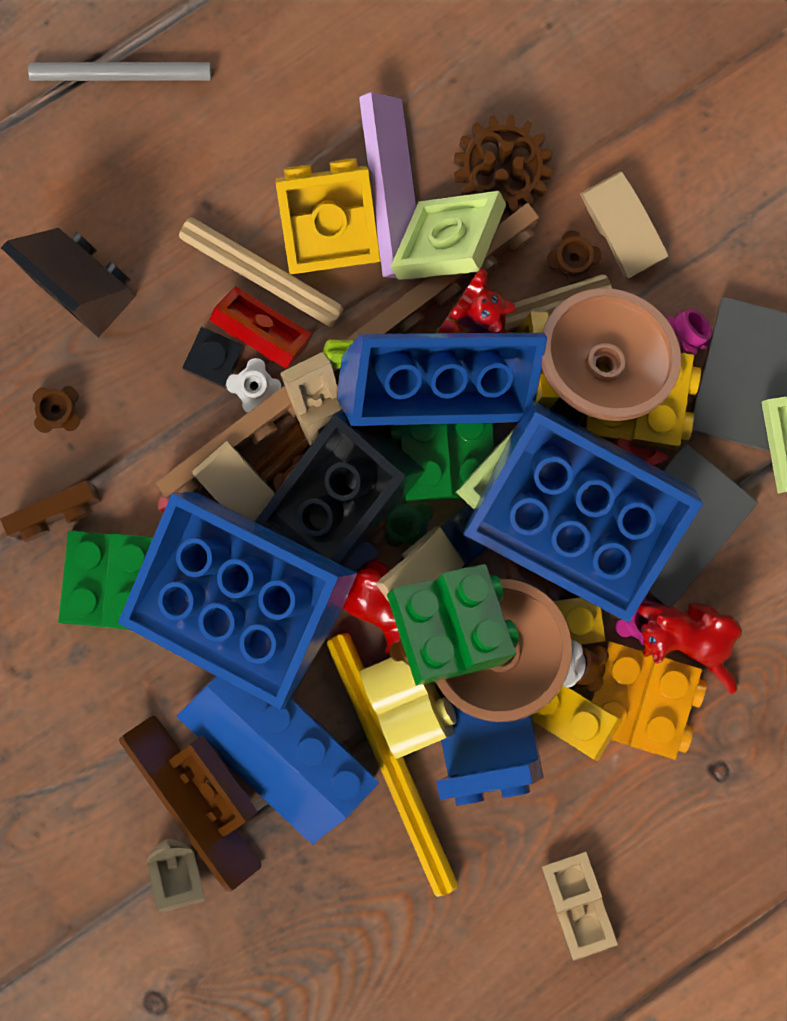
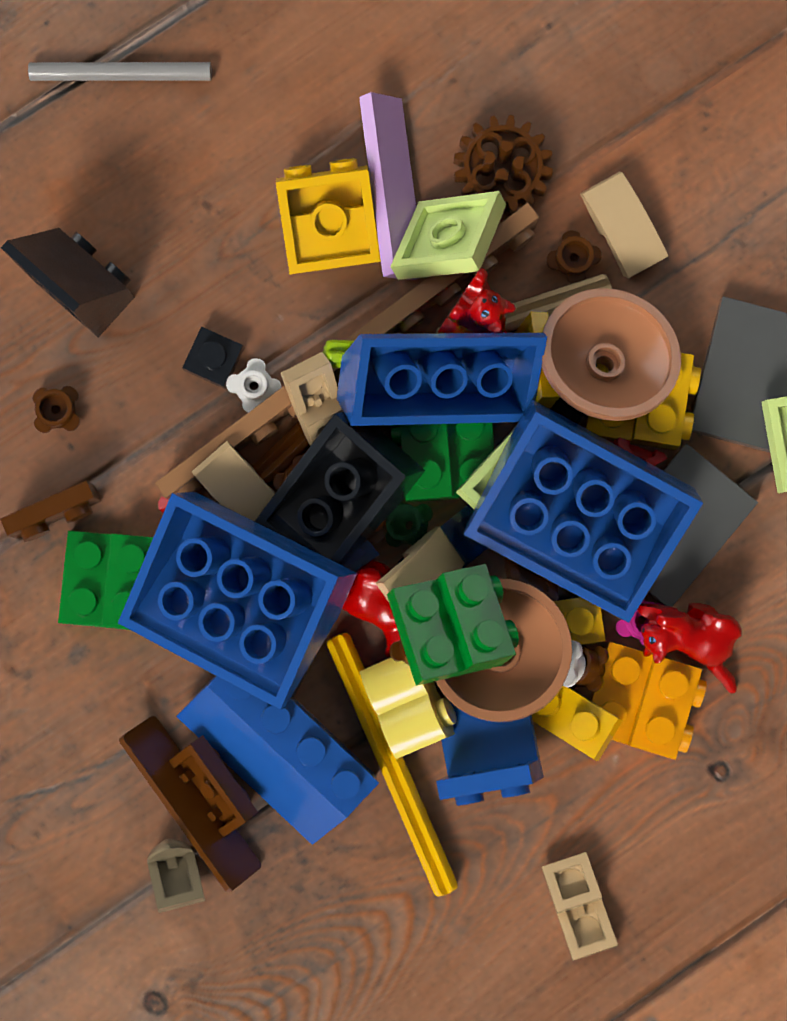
(260, 327): red plate -> none
(261, 272): tan axle -> none
(691, 330): dark pink plate -> none

